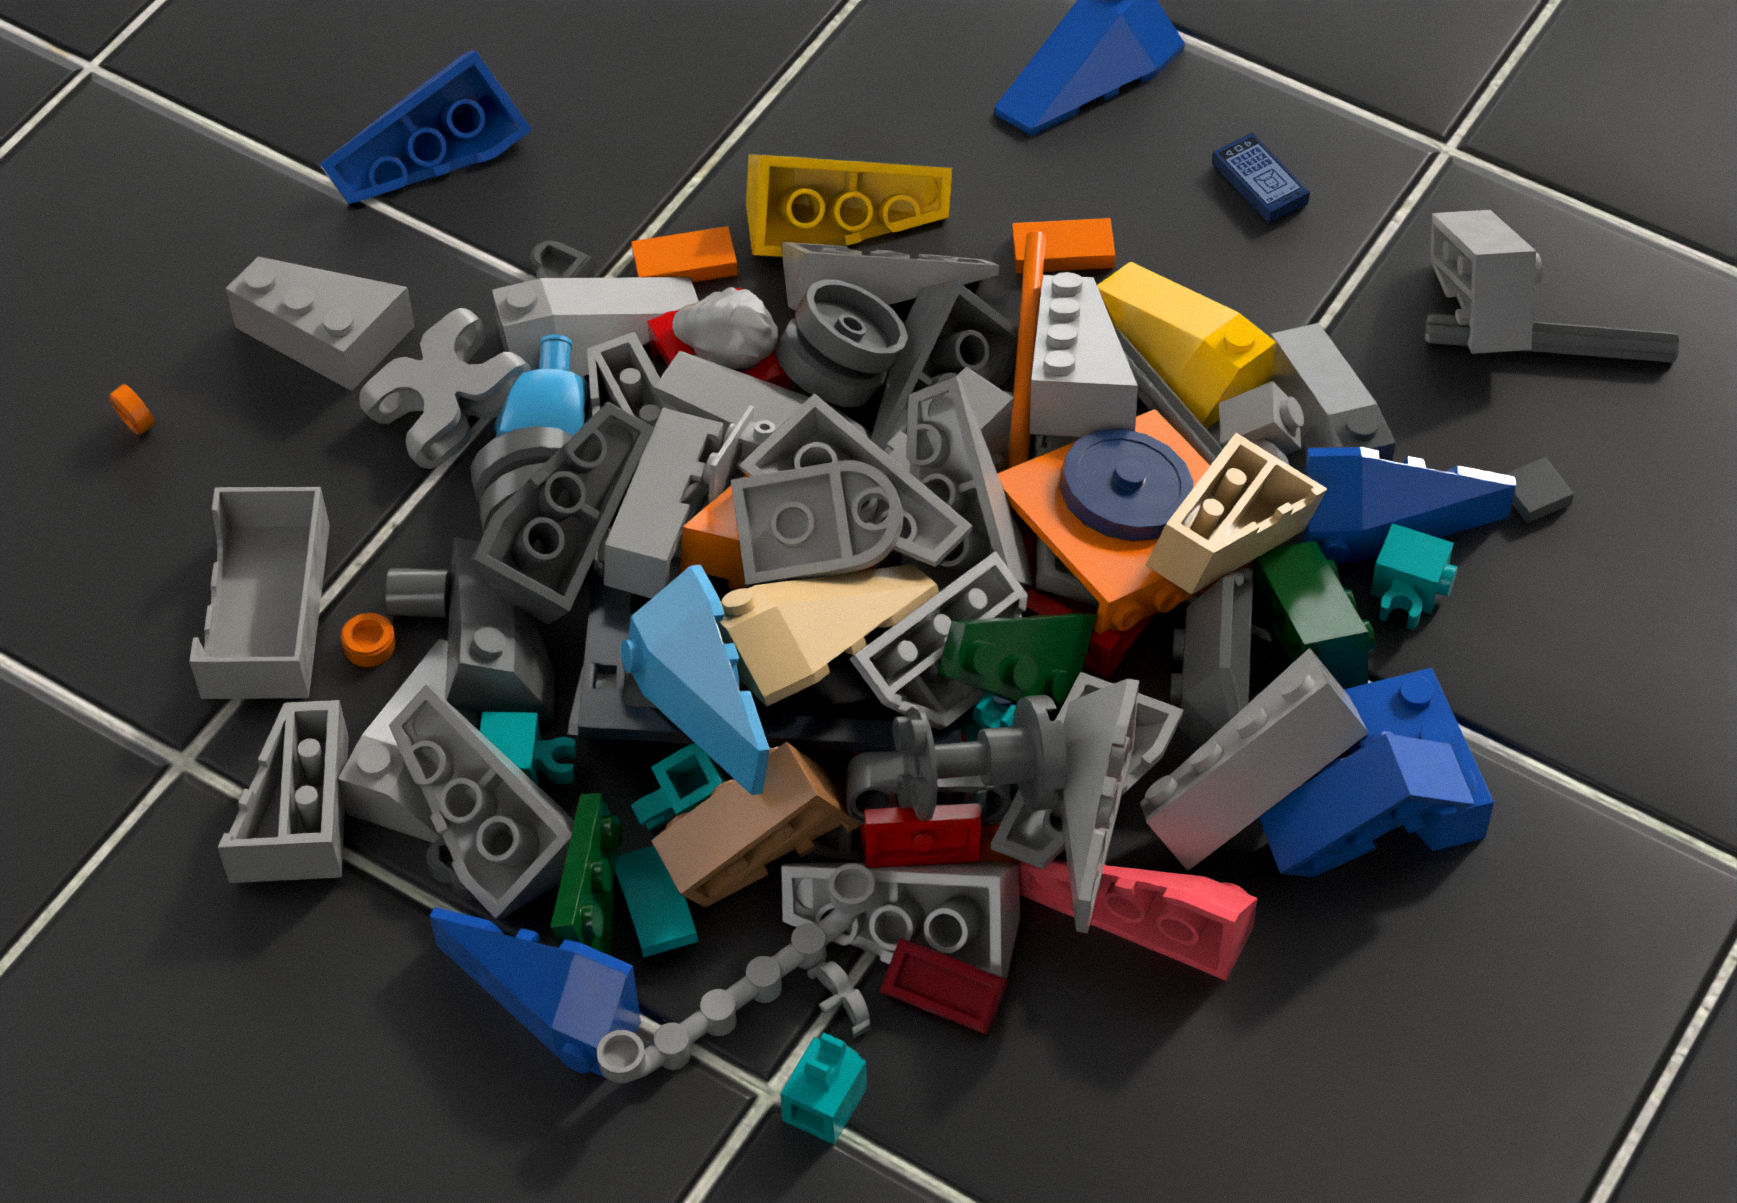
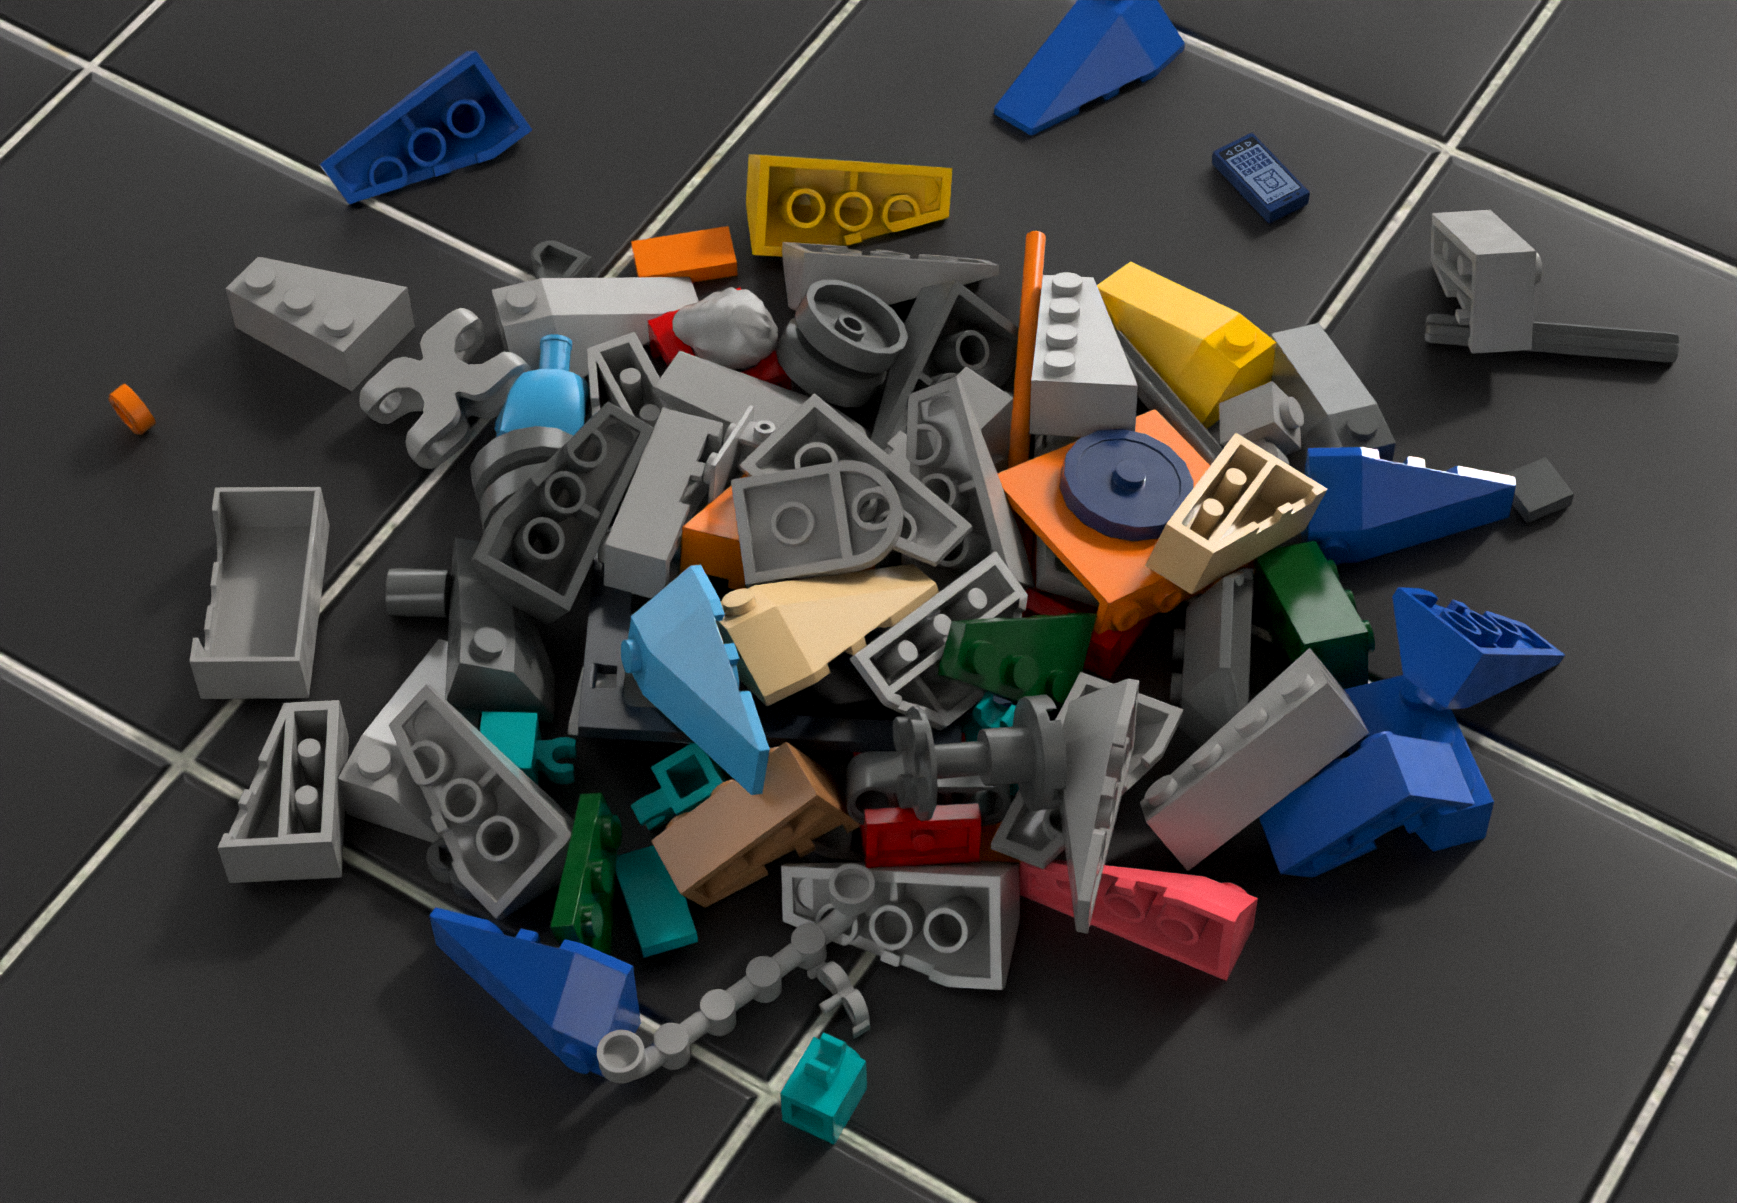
(368, 639): orange tile -> none
(944, 985): dark red tile -> none
(1068, 244): orange tile -> none
(1412, 573): teal brick -> none
(1464, 655): none -> blue wedge

